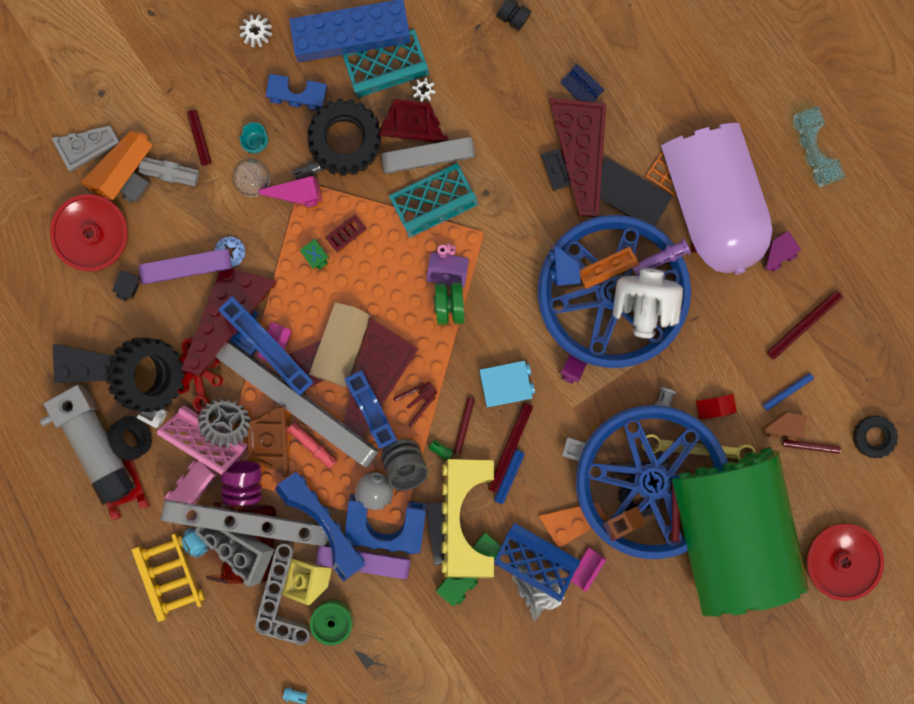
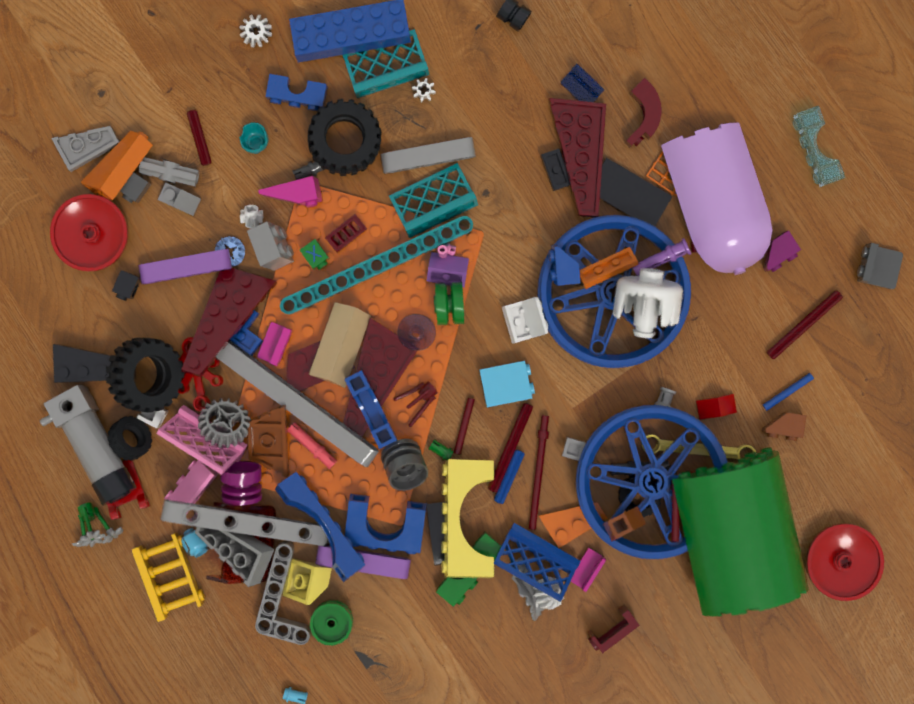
(87, 514): none -> plant
(179, 199): none -> light grey slope
(250, 177): clear cylinder -> none
(251, 216): none -> white gear
(266, 345): blue arch -> none
(271, 246): none -> light grey brick
(367, 265): none -> teal beam
(374, 491): light grey cylinder -> none
(412, 121): dark red wing -> none
(416, 324): none -> dish
(525, 320): none -> white bracket
(543, 435): none -> dark red bar
(572, 369): magenta slope -> none
(616, 633): none -> dark red panel
(651, 107): none -> dark red arch
(811, 446): dark red bar -> none
(875, 451): black tyre -> none
(879, 266): none -> dark grey bracket

